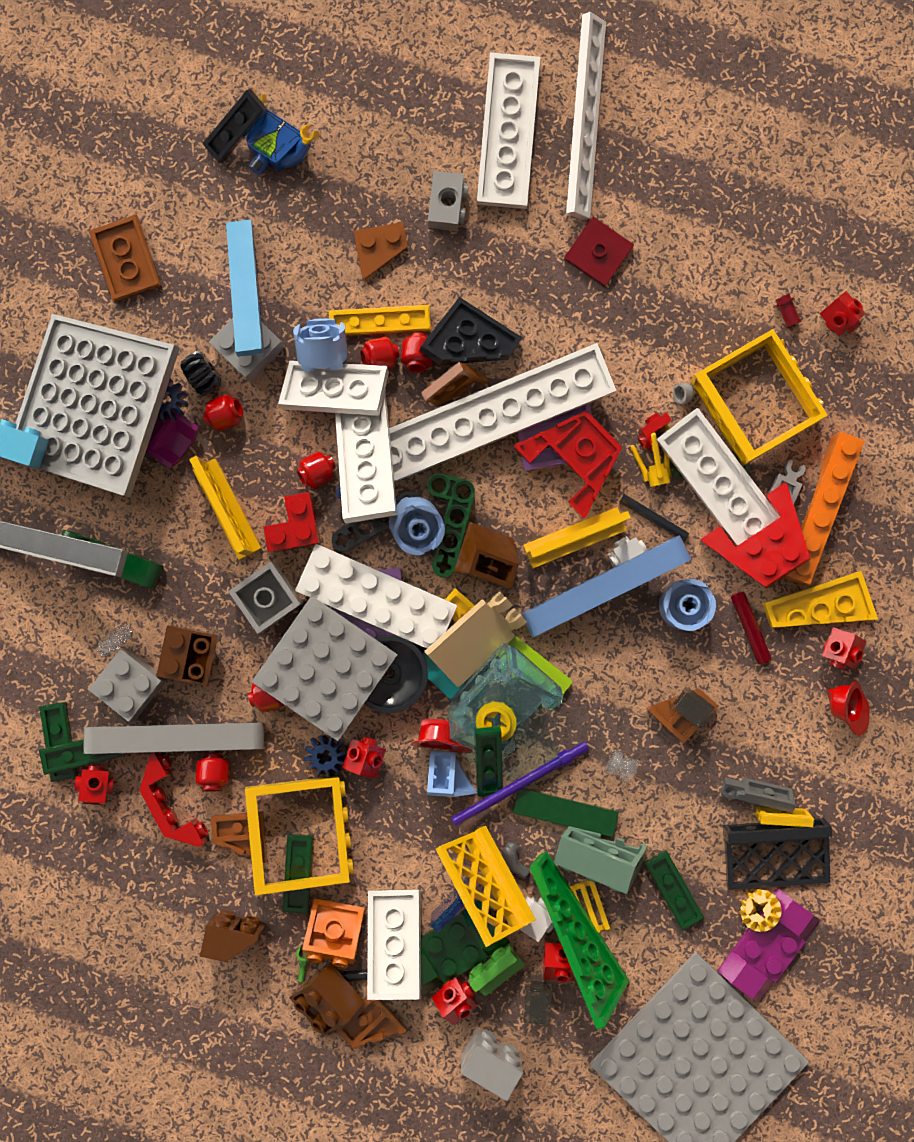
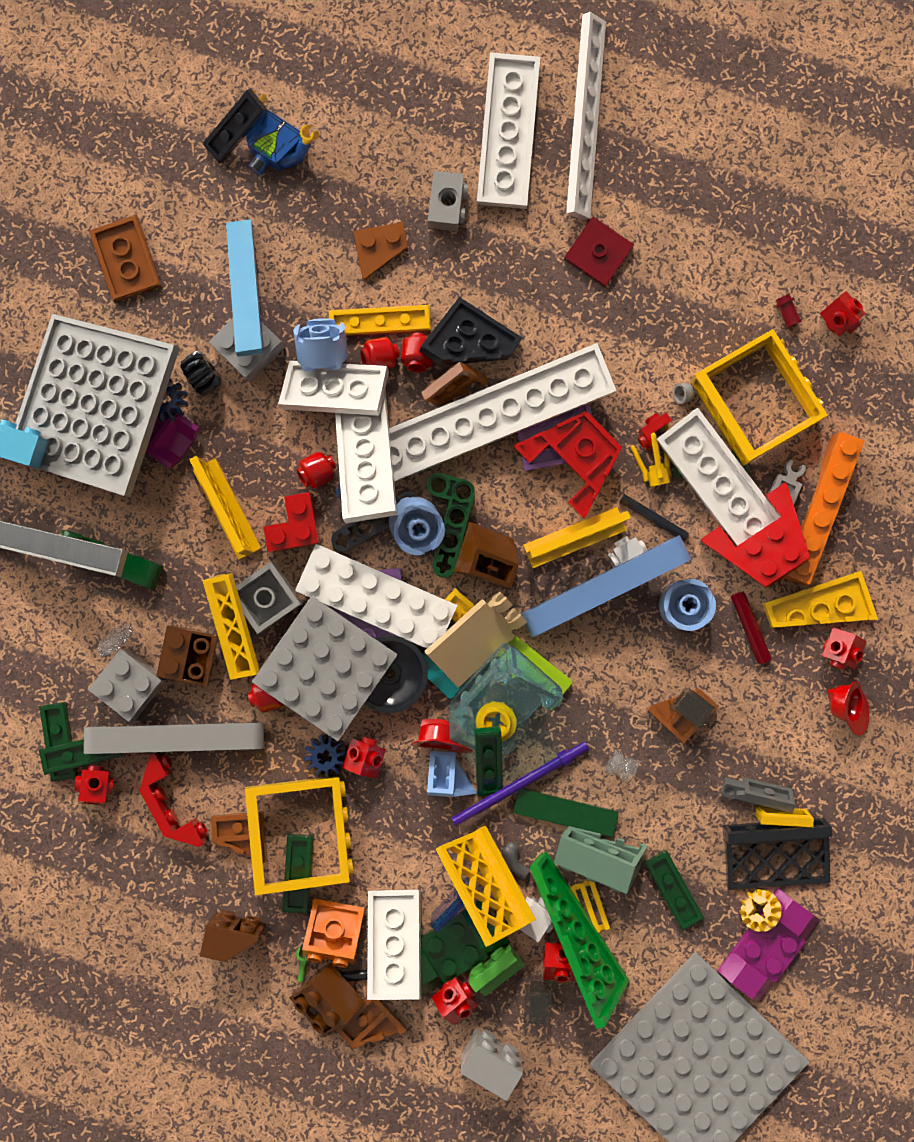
(212, 772): red head -> none
(223, 412): red head -> none
(231, 626): none -> yellow fence

